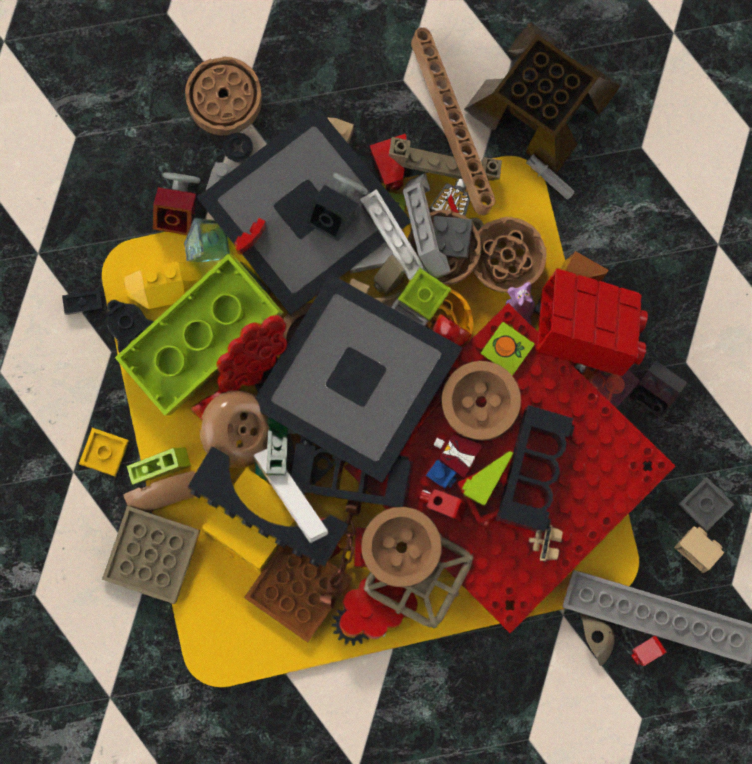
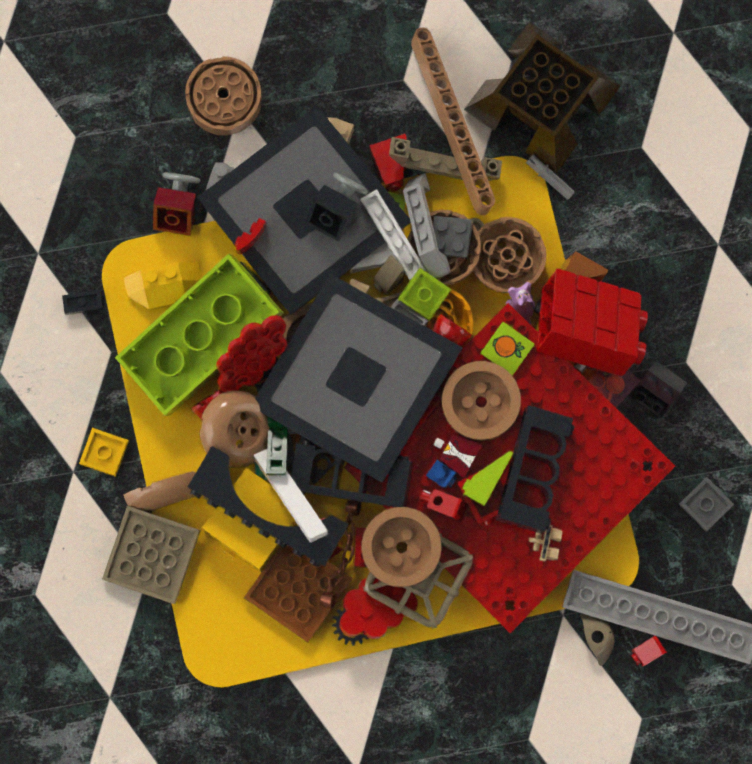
(125, 322): black tile -> none
(159, 465): lime slope -> none
(205, 241): clear light blue slope -> none
(237, 138): black gear -> none
(452, 198): torso -> none
(699, 549): tan brick -> none

